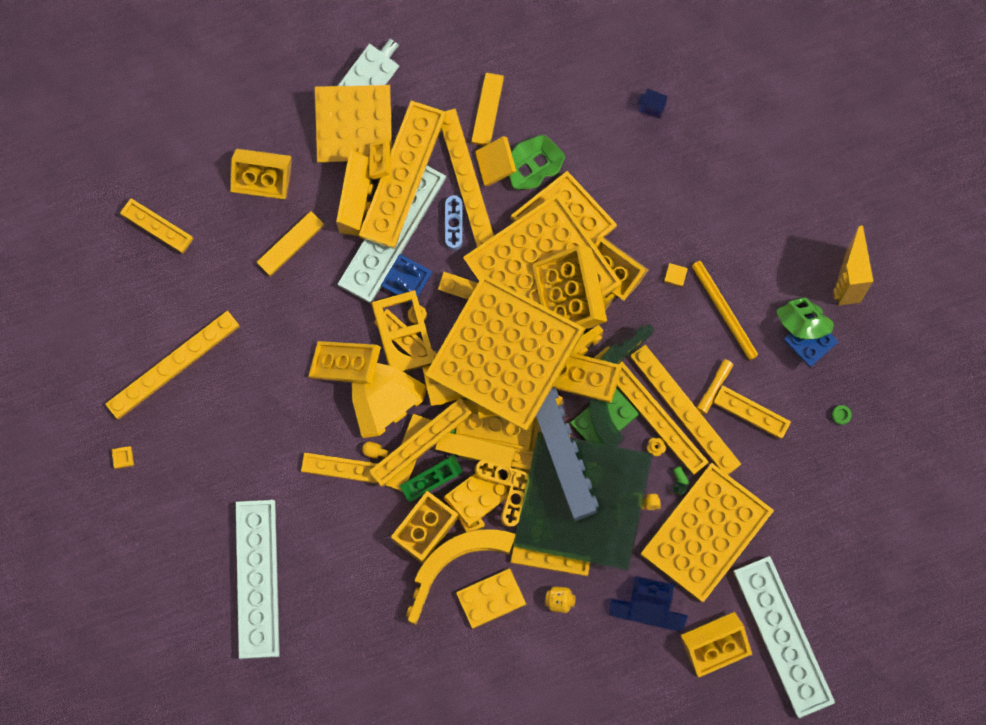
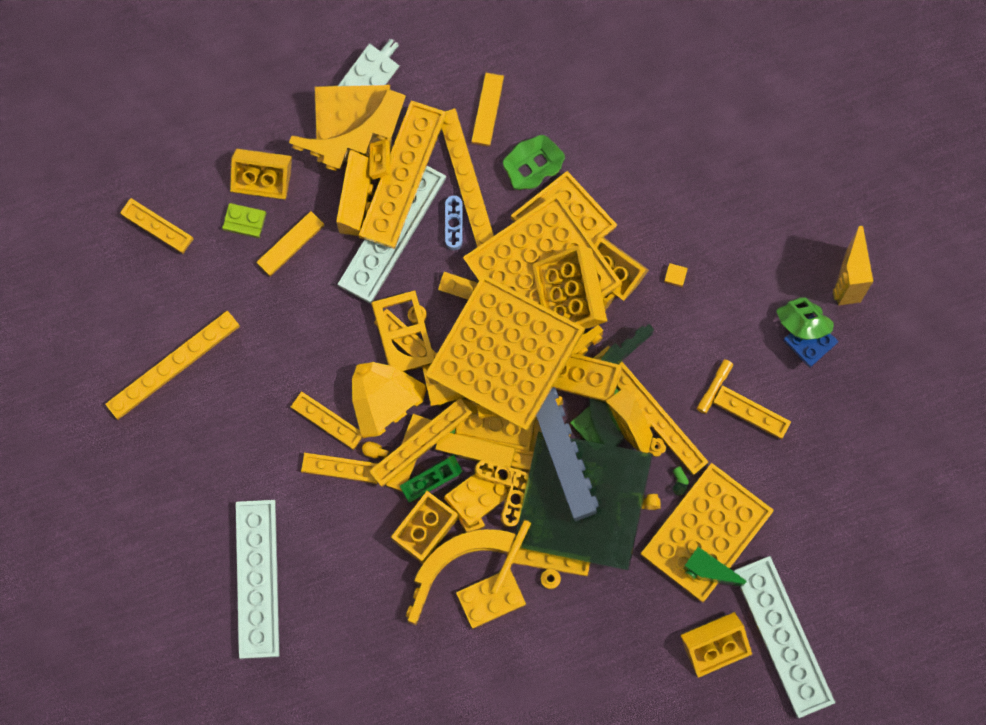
(122, 457): yellow tile -> none
(244, 220): none -> lime plate
(327, 420): none -> yellow tile
(335, 149): none -> yellow arch
(344, 362): yellow tile -> none
(406, 277): blue plate -> none
(495, 161): yellow tile -> none
(511, 556): none -> yellow bar
(550, 585): none -> yellow plate
(560, 599): yellow head -> none
(631, 419): none -> yellow slope
(649, 605): clear blue plate -> none
(652, 103): clear blue brick -> none
(685, 410): yellow plate -> none
(707, 568): none -> green slope
(724, 310): yellow axle -> none
(841, 415): bright green tile -> none

